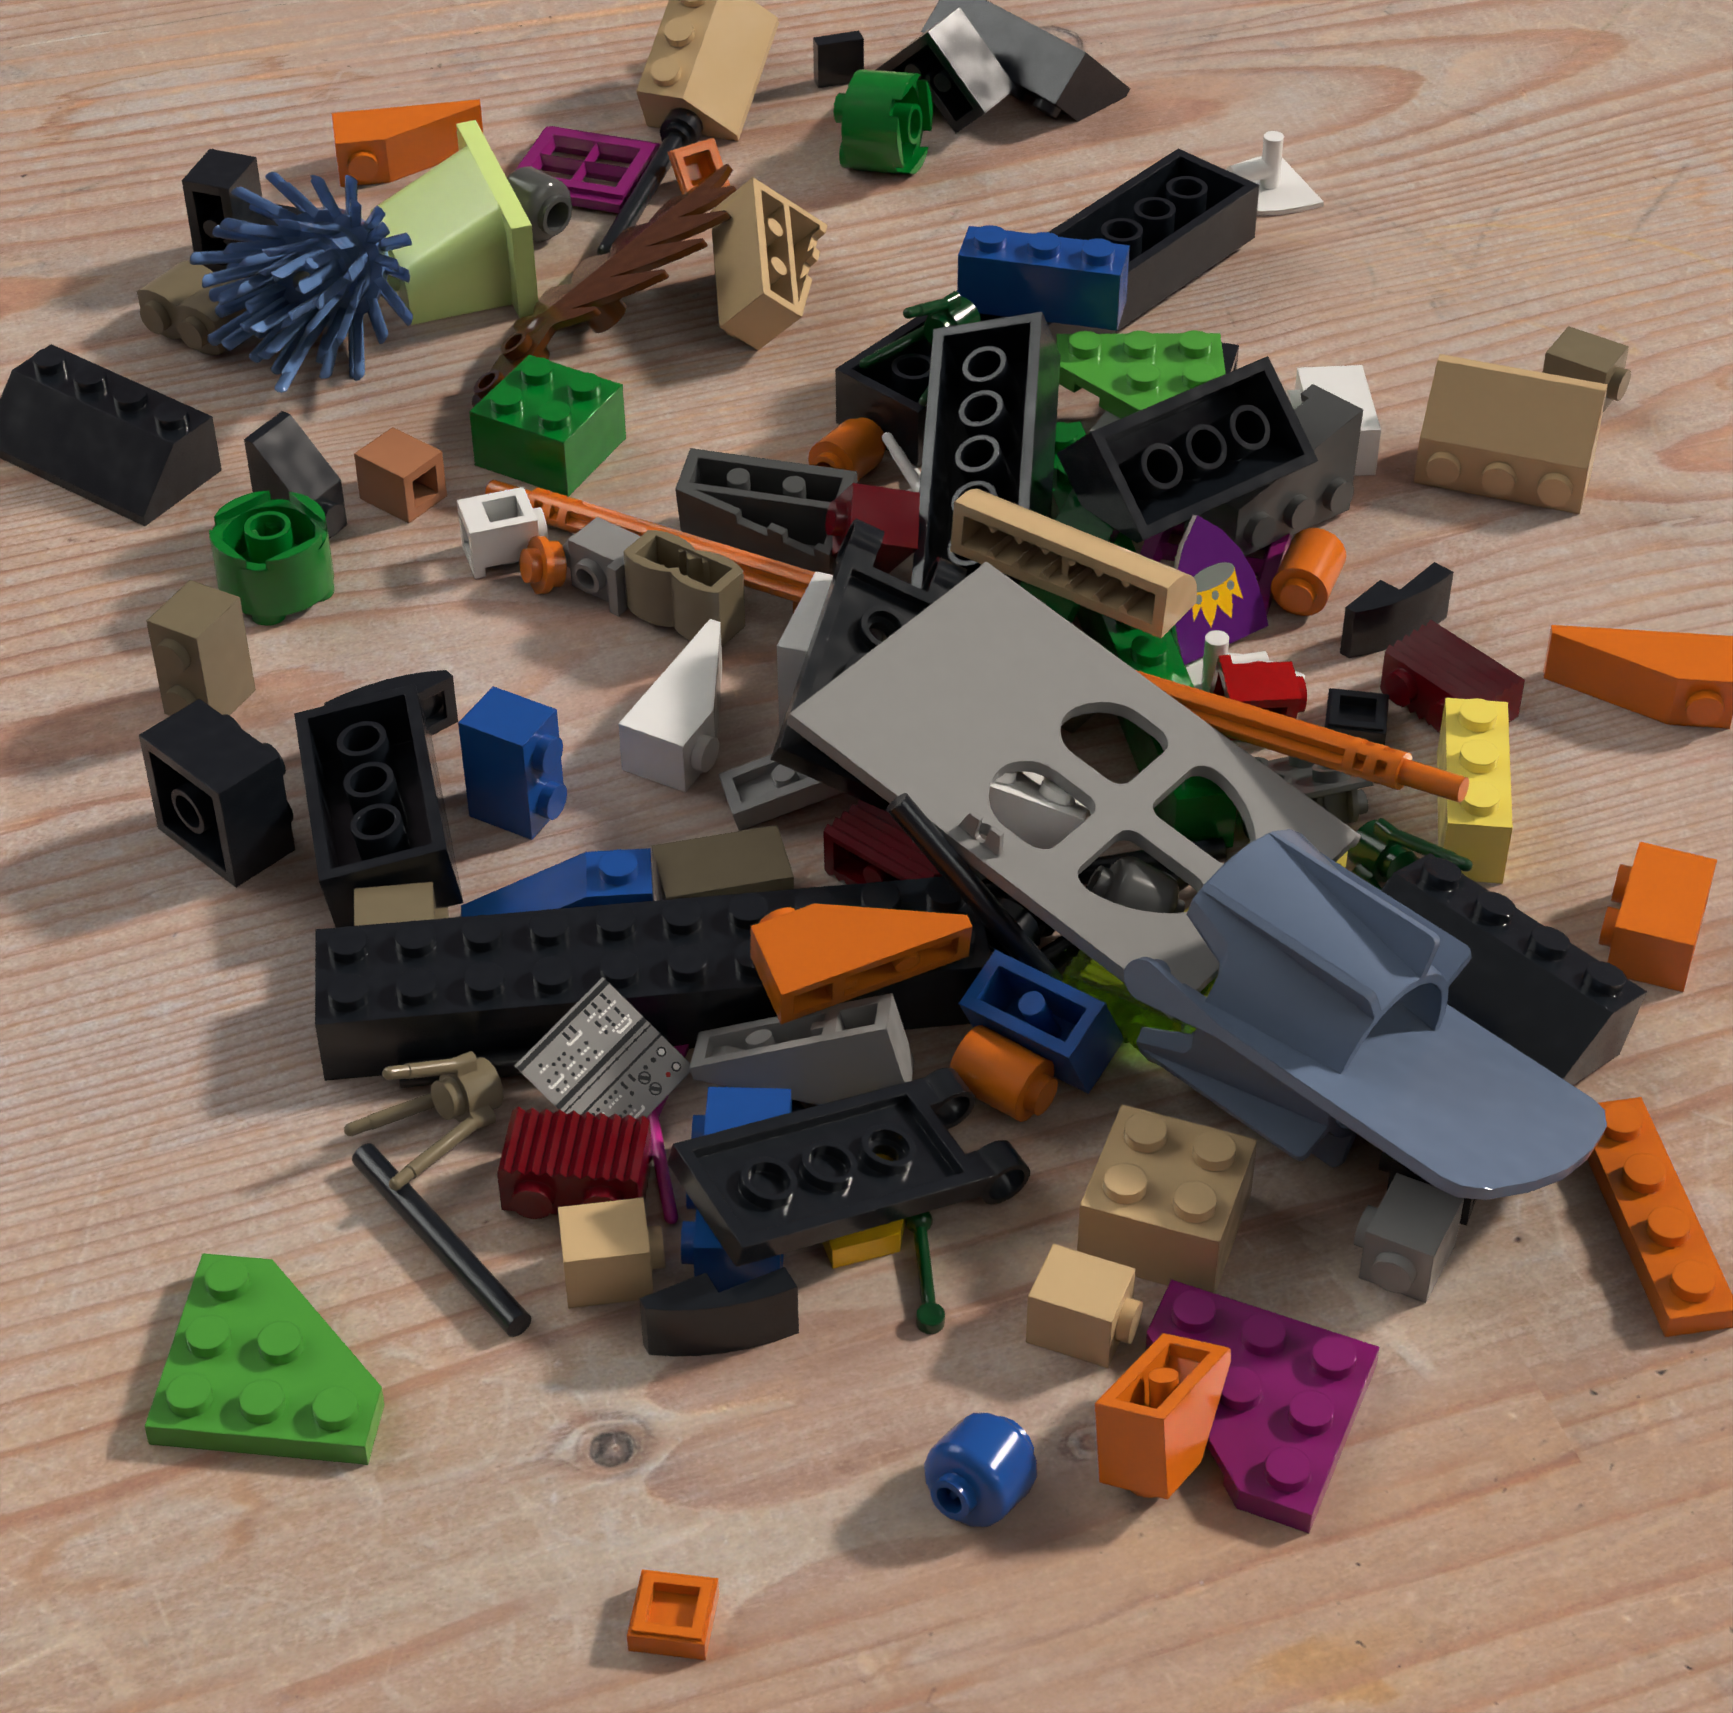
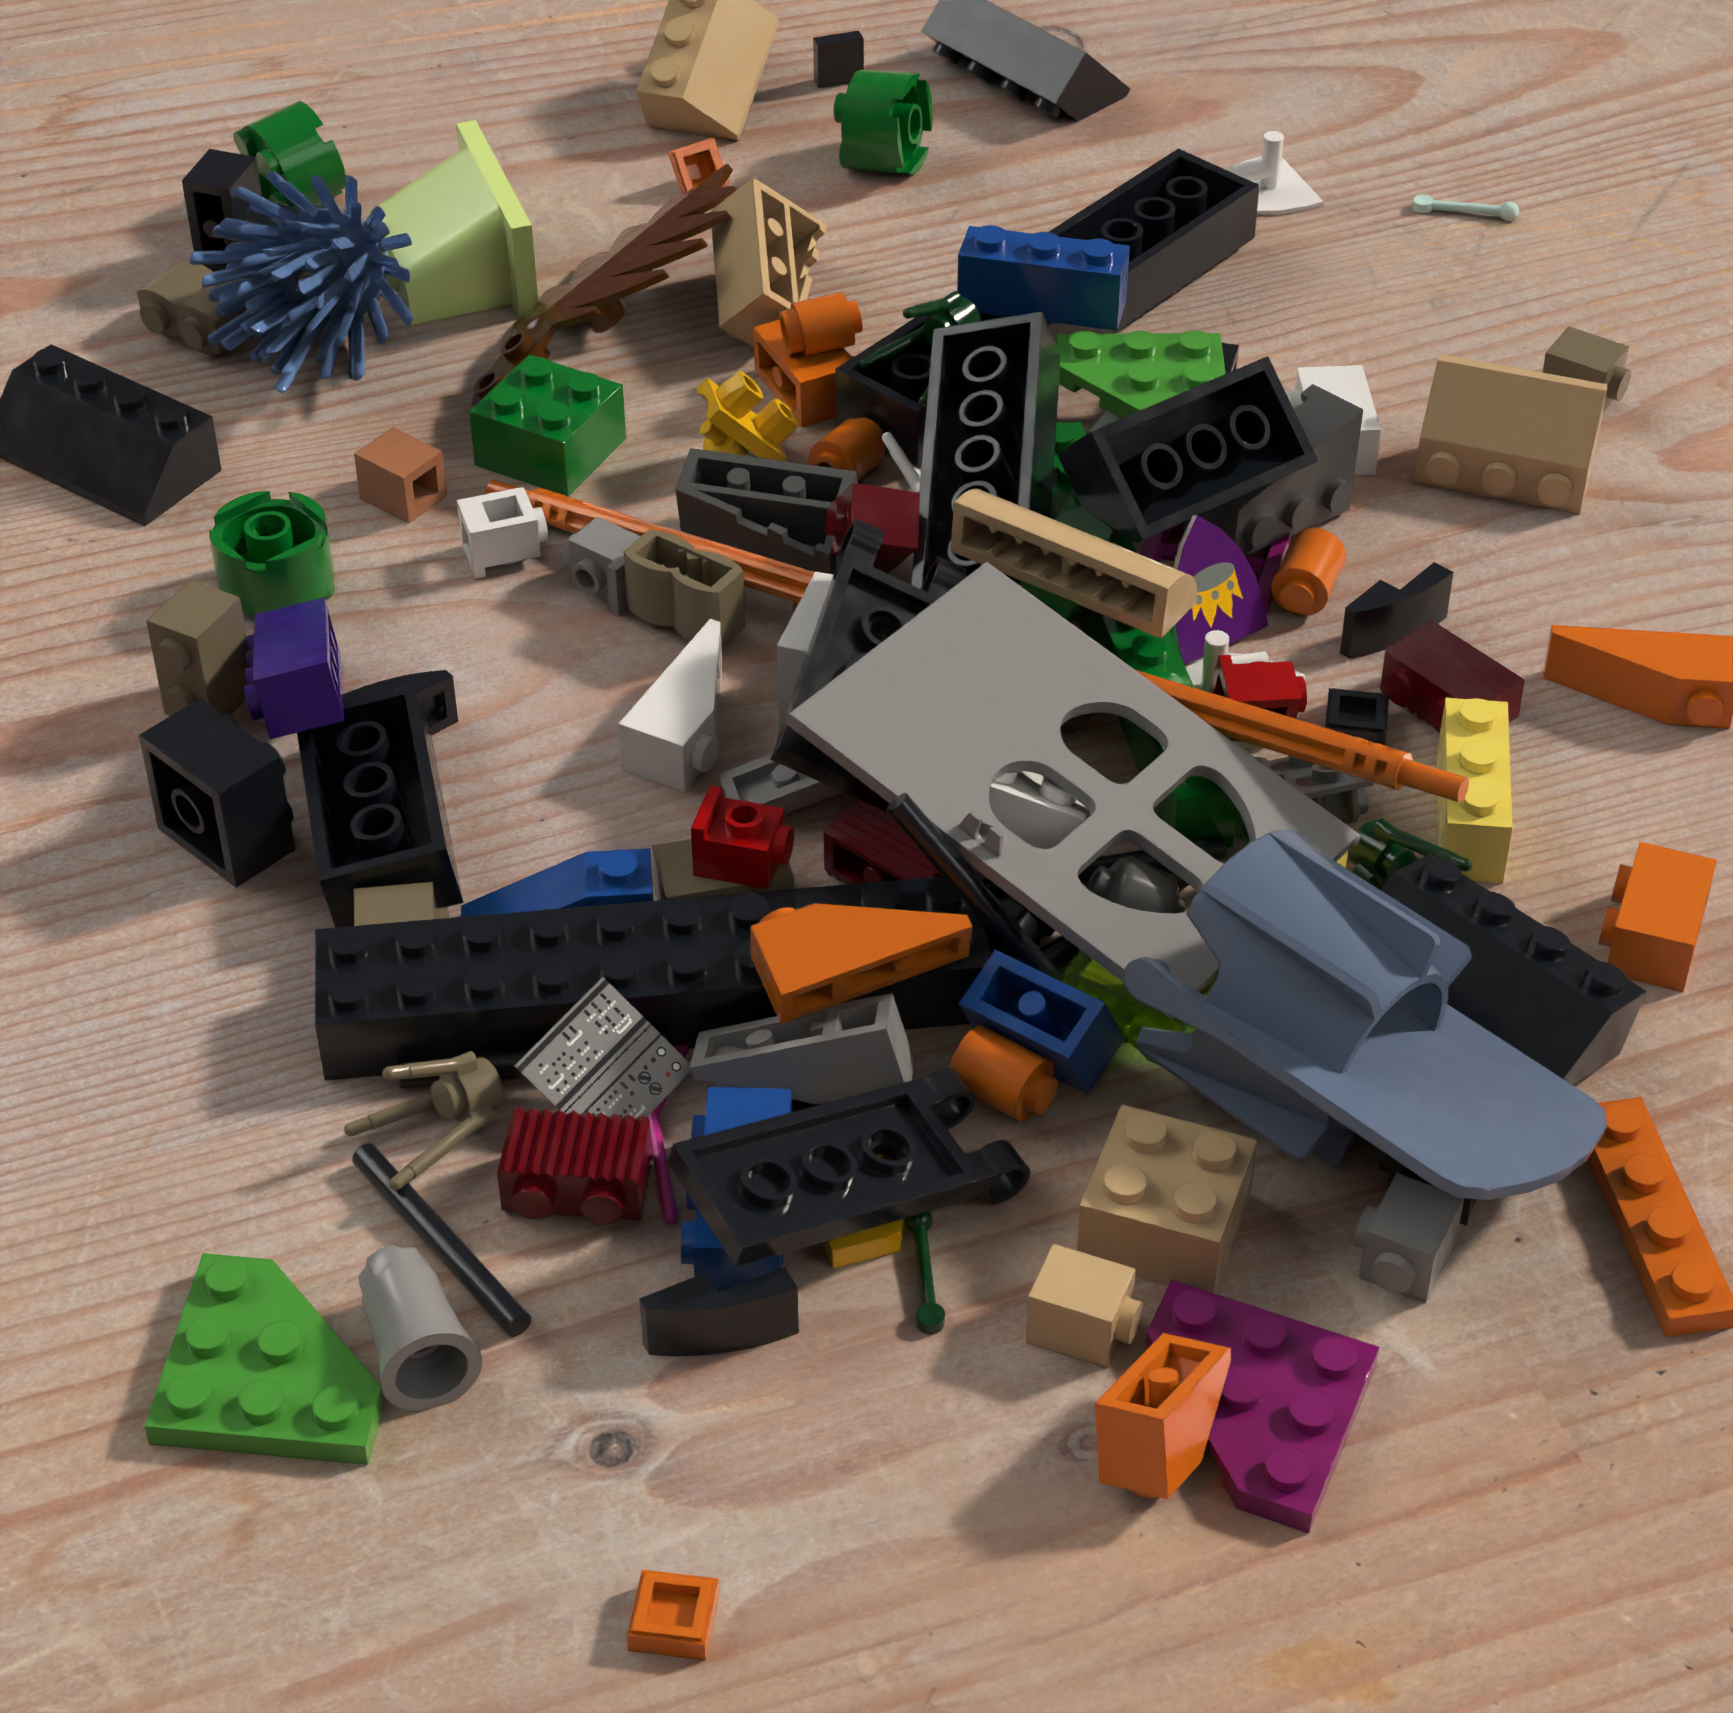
(287, 461): black slope -> none
(292, 148): none -> green brick
(294, 669): none -> dark purple brick
(398, 141): orange slope -> none
(417, 1336): none -> light grey plant
(512, 762): blue brick -> none
(543, 200): dark grey head -> none
(543, 564): orange plate -> none
(593, 147): magenta piece -> none
(609, 1252): tan brick -> none
(678, 130): black piece -> none
(736, 428): none -> yellow hips
(739, 840): none -> red brick
(796, 380): none -> orange brick
(820, 324): none -> orange brick
(958, 69): brick -> none
(983, 1467): blue head -> none
(1425, 204): none -> light aqua hinge

